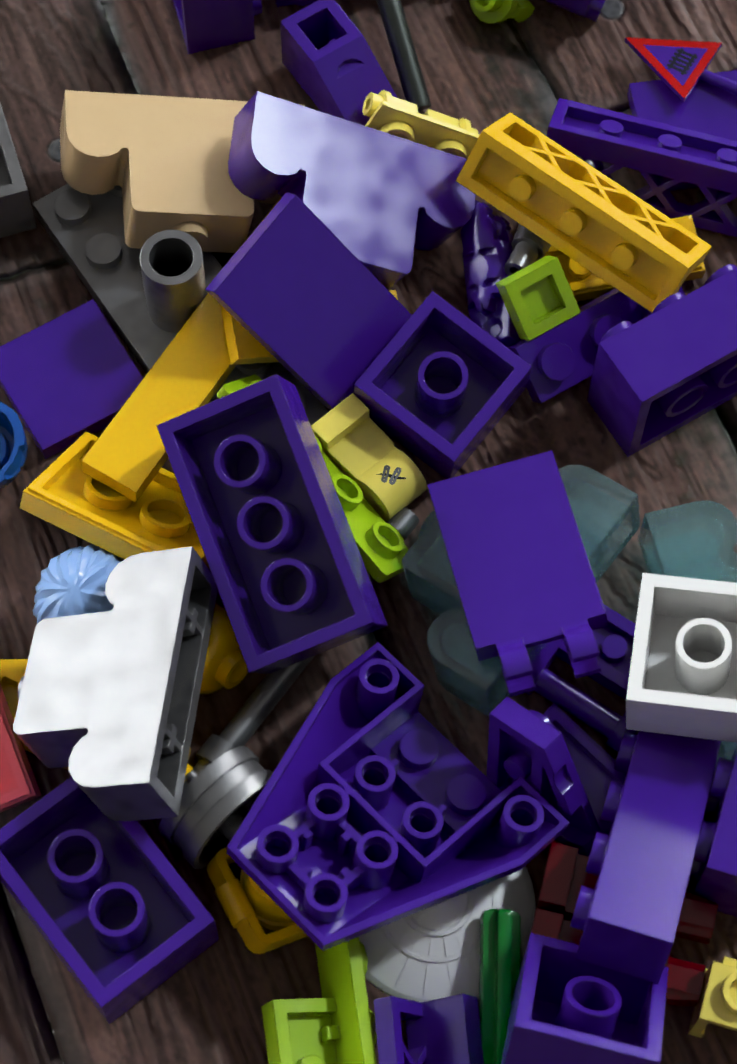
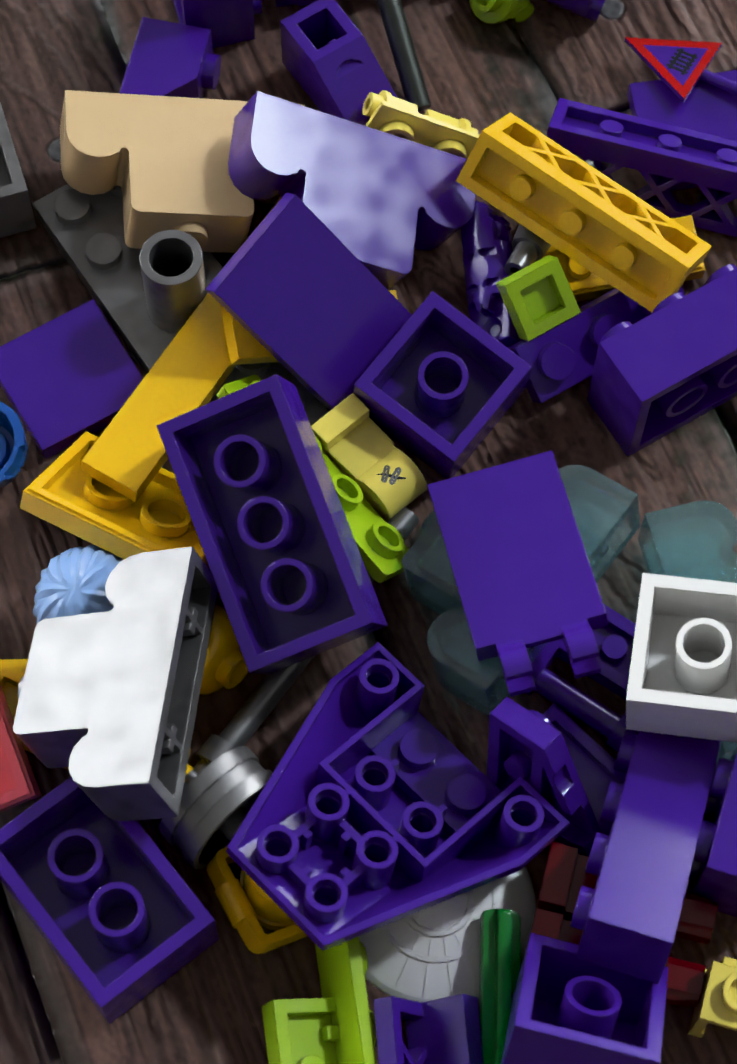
(171, 61): none -> dark purple slope

